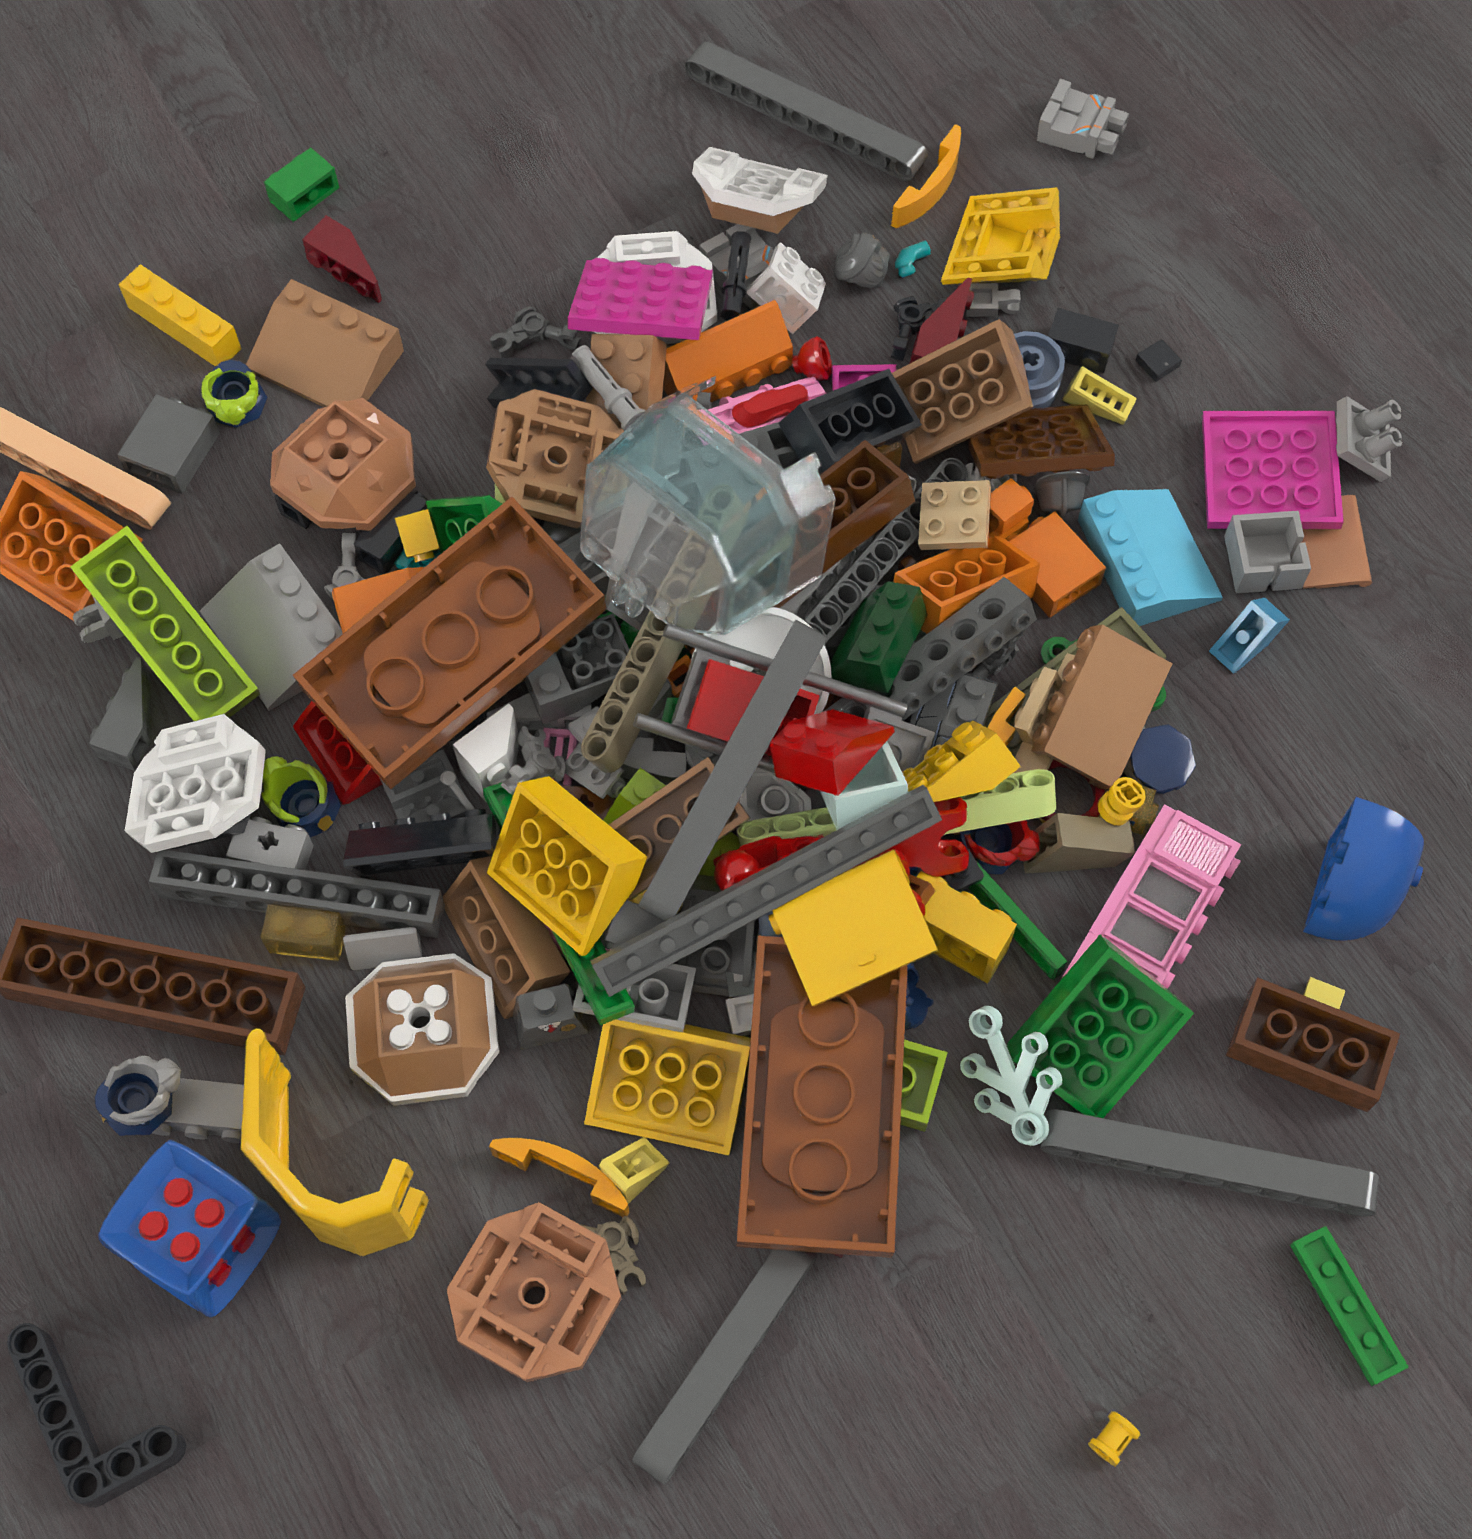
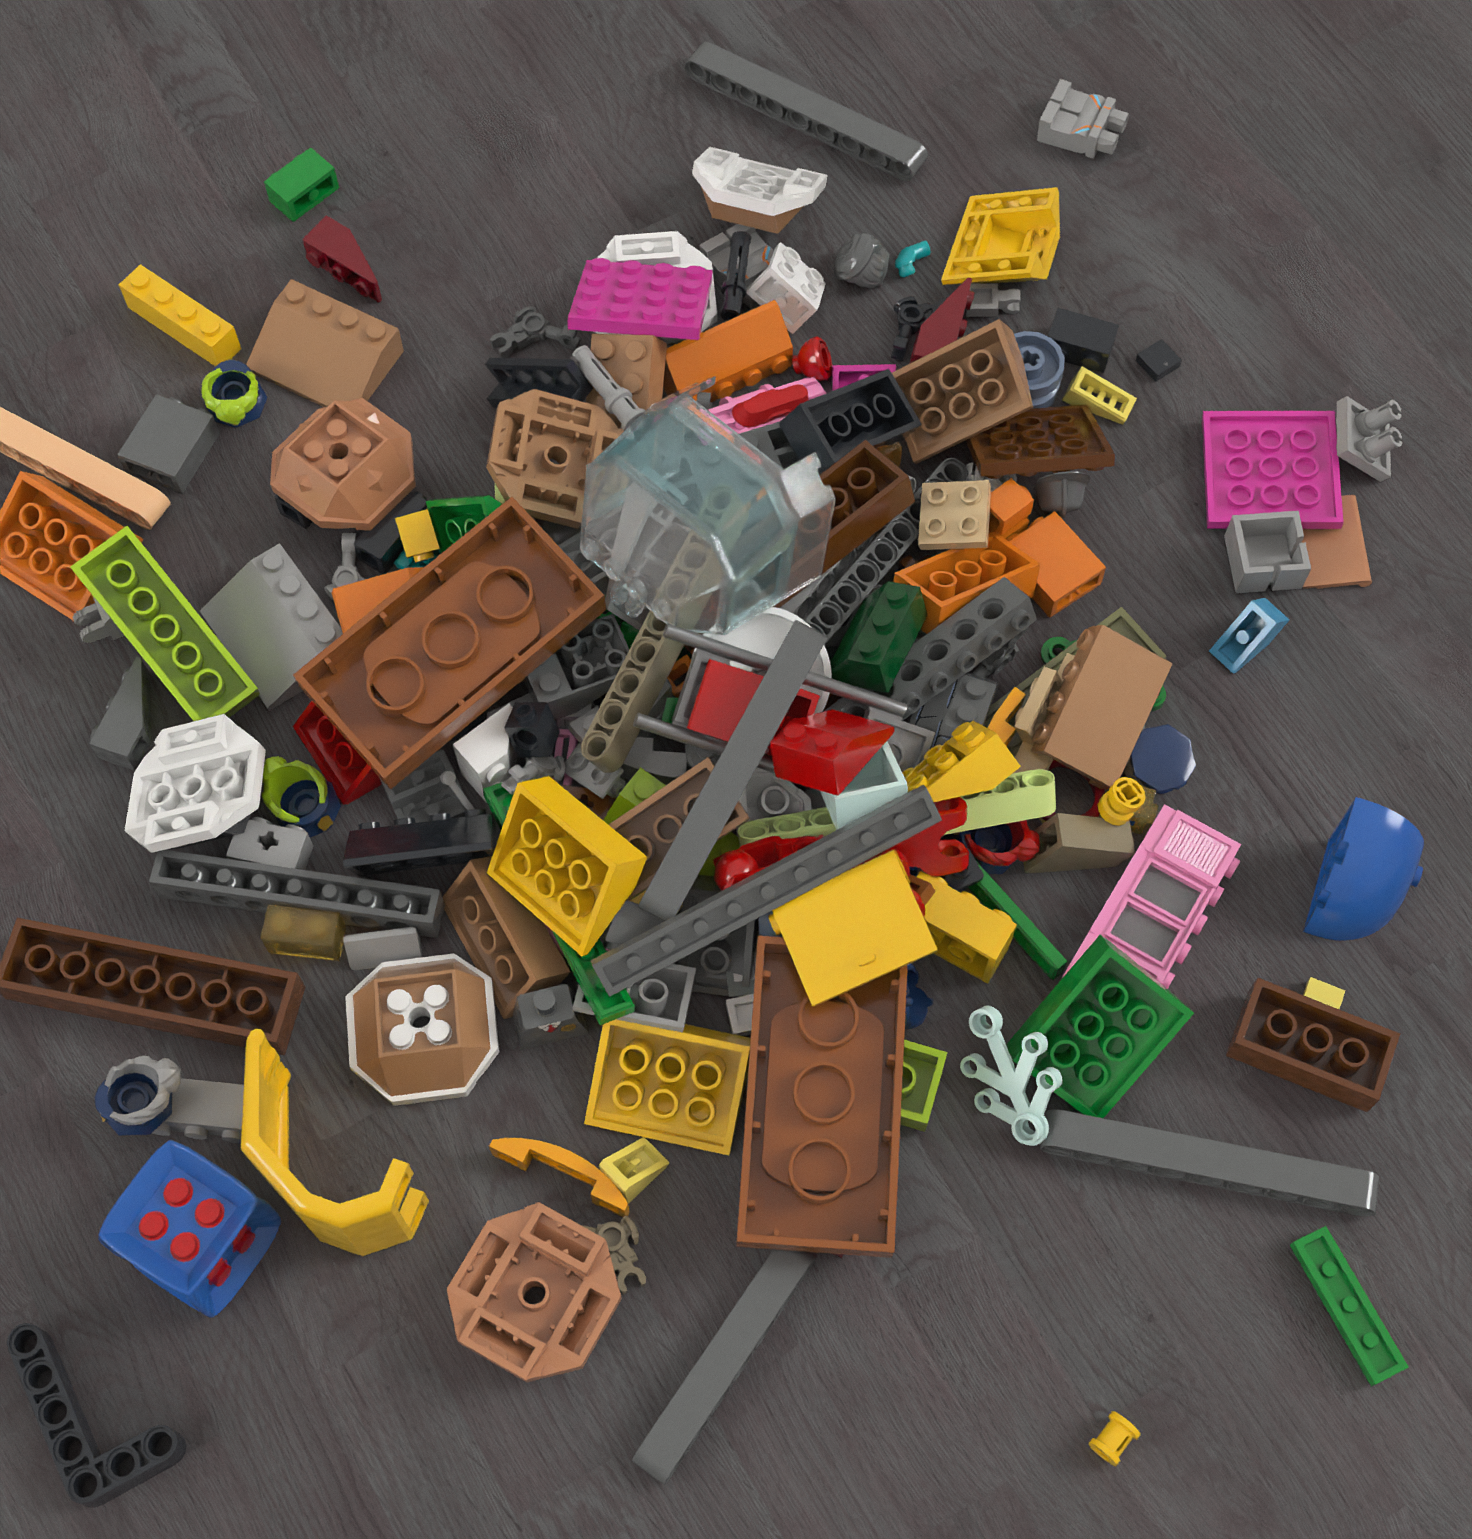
(532, 729): none -> black brick
(916, 202): light orange slope -> none
(1147, 554): medium azure slope -> none

